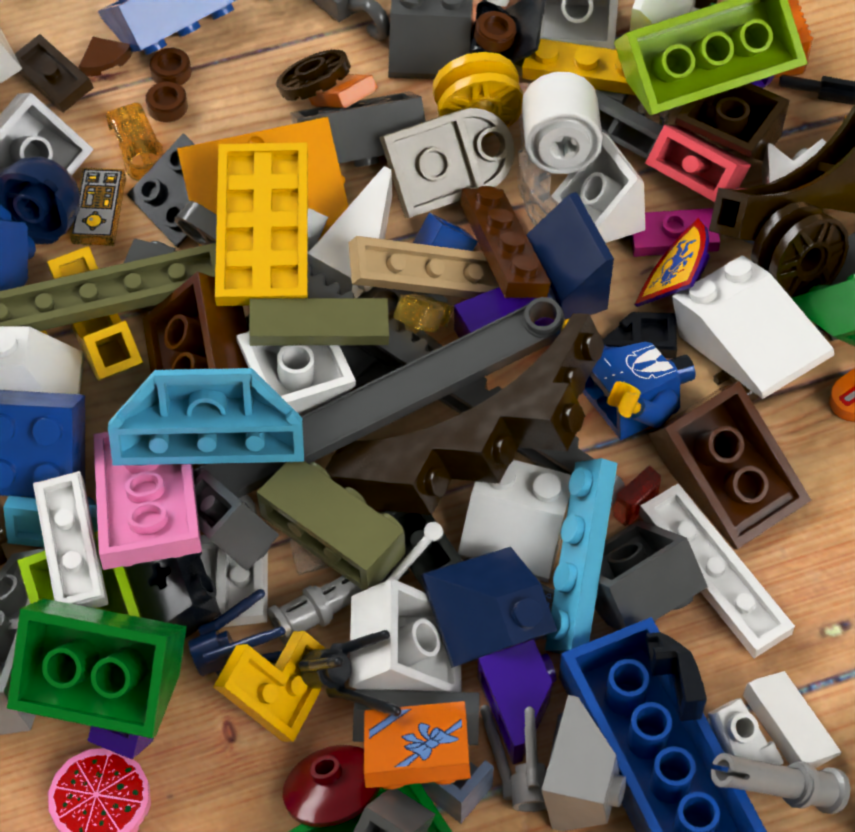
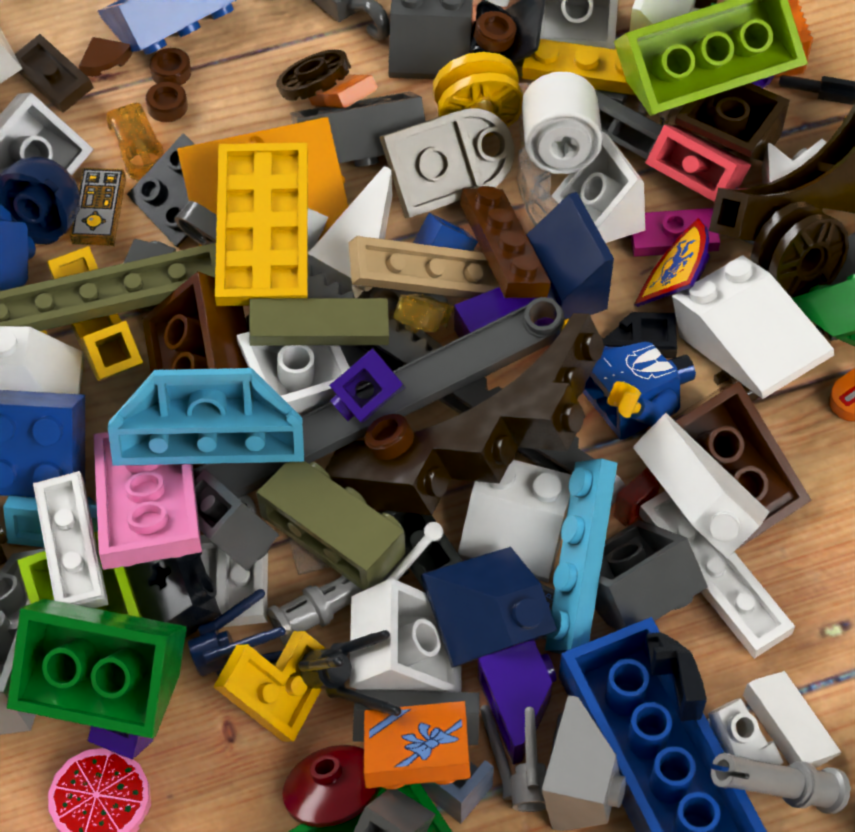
(367, 369): none -> dark purple brick
(389, 436): none -> reddish brown tile
(700, 486): none -> white slope

